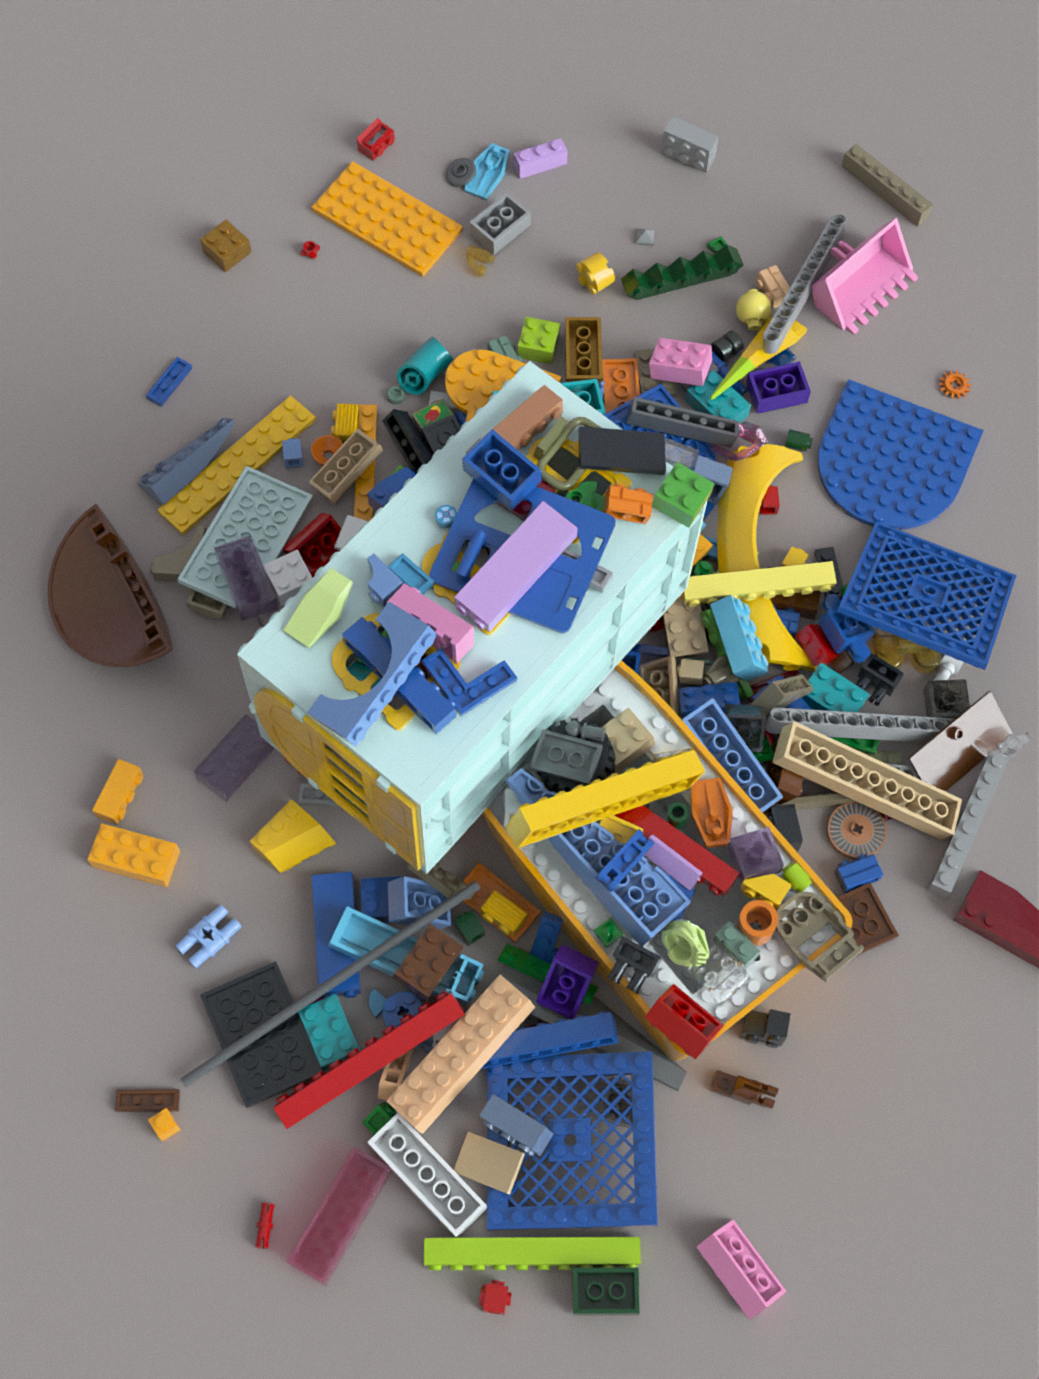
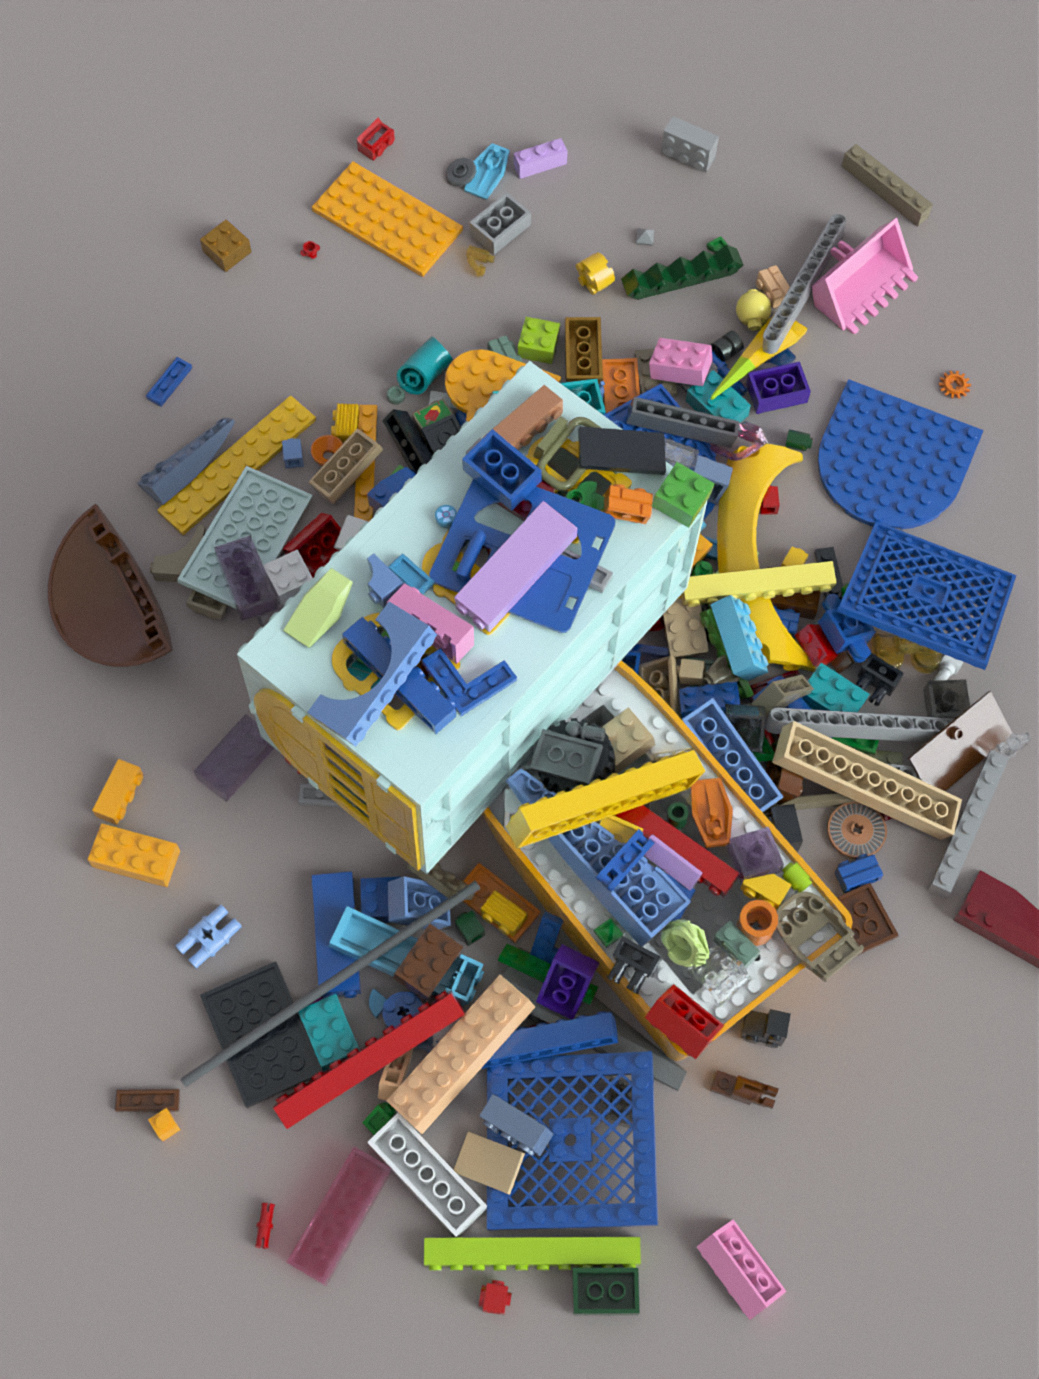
(290, 838): yellow wedge -> none

